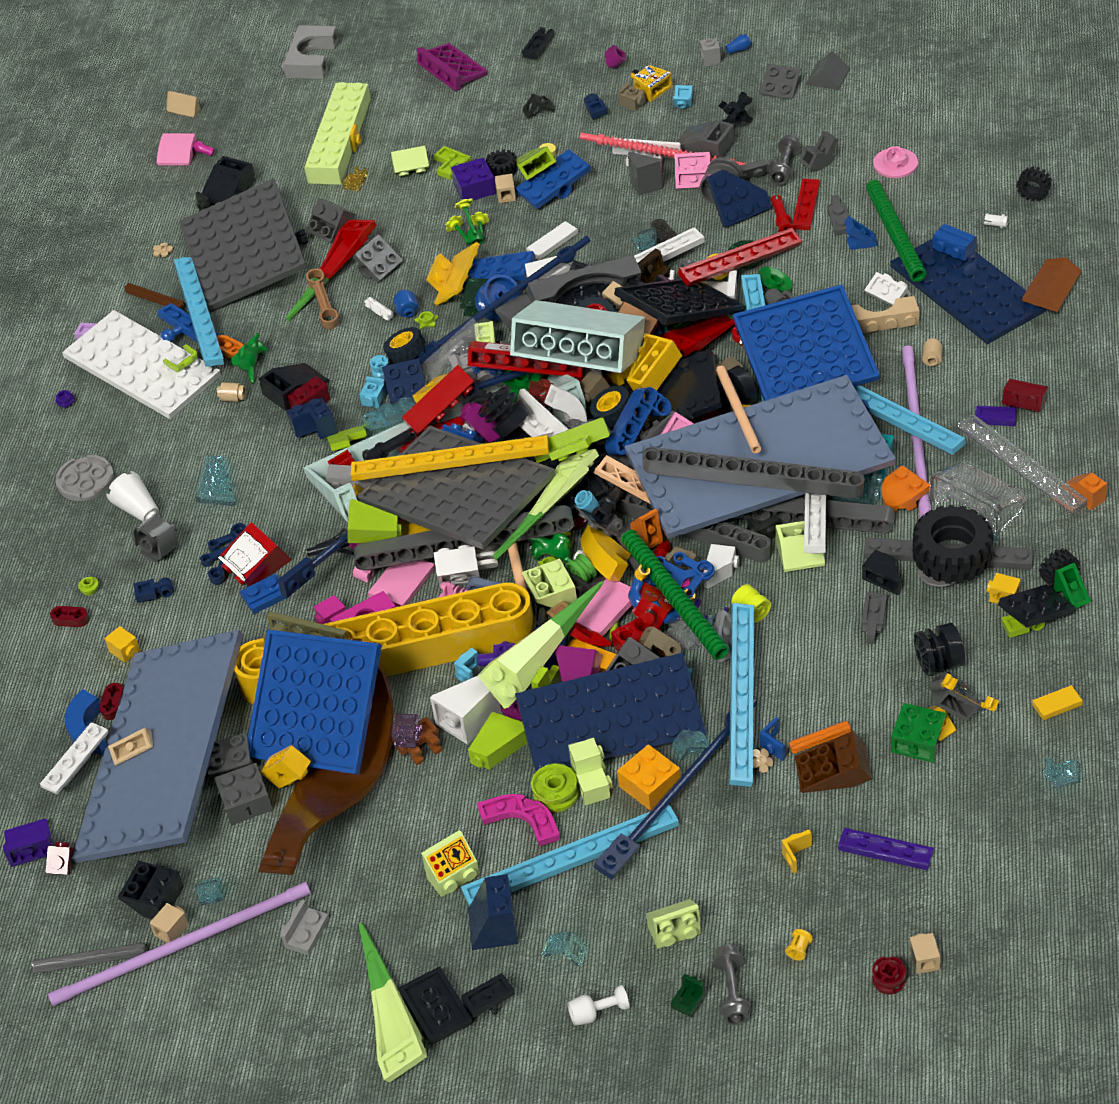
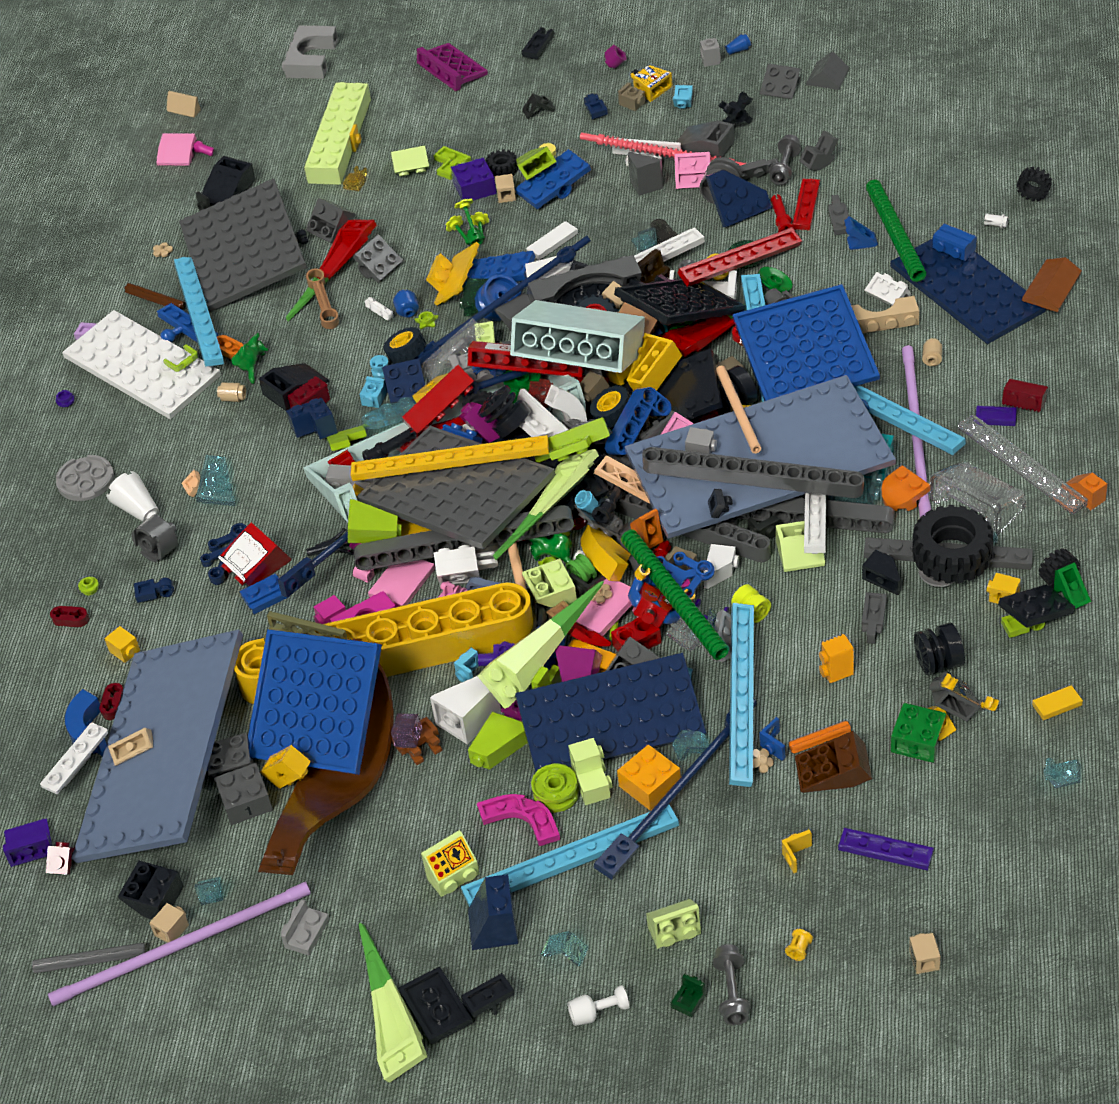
(191, 483): none -> light nougat tile
(602, 594): none -> tan plant
(660, 642): dark tan leg -> none
(700, 441): none -> light grey brick
(718, 503): none -> black tile
(836, 659): none -> light orange brick
(888, 974): dark red wheel -> none
(895, 162): bright pink piece -> none

